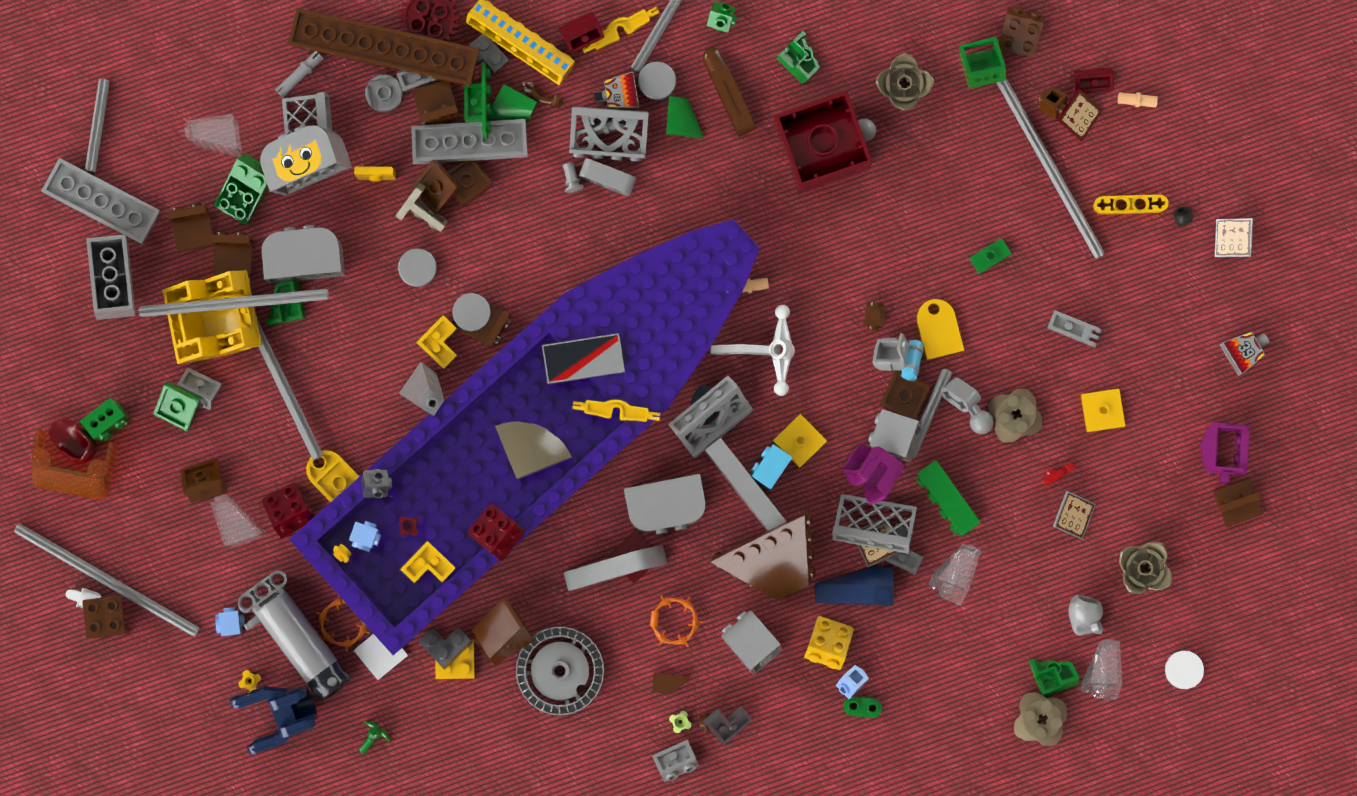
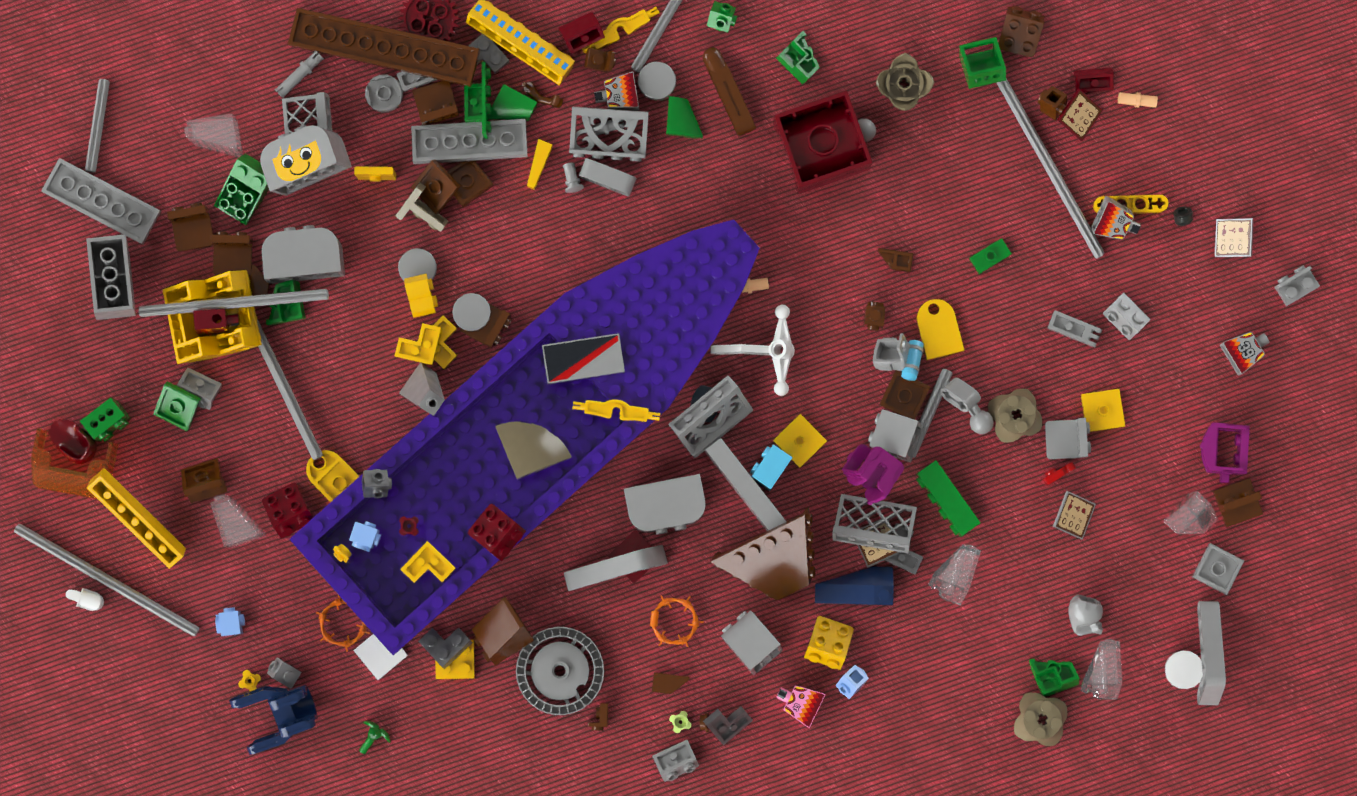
(104, 617): reddish brown bracket -> none
(136, 518): none -> yellow brick
(206, 320): none -> dark red torso
(257, 282): none -> reddish brown tile
(283, 672): none -> light grey bracket
(295, 637): light grey piece -> none
(420, 295): none -> yellow brick
(424, 349): none -> yellow plate
(541, 156): none -> yellow piece
(599, 60): none -> reddish brown bracket
(602, 715): none -> reddish brown bracket
(801, 703): none -> torso
(862, 707): green plate -> none
(897, 259): none -> reddish brown tile
(1067, 439): none -> light grey bracket
(1114, 220): none -> torso
(1126, 316): none -> light grey bracket
(1152, 554): dark tan brick -> none
(1192, 515): none -> clear slope
(1212, 654): none -> light grey beam
(1218, 568): none -> light grey tile
(1296, 286): none -> light grey bracket

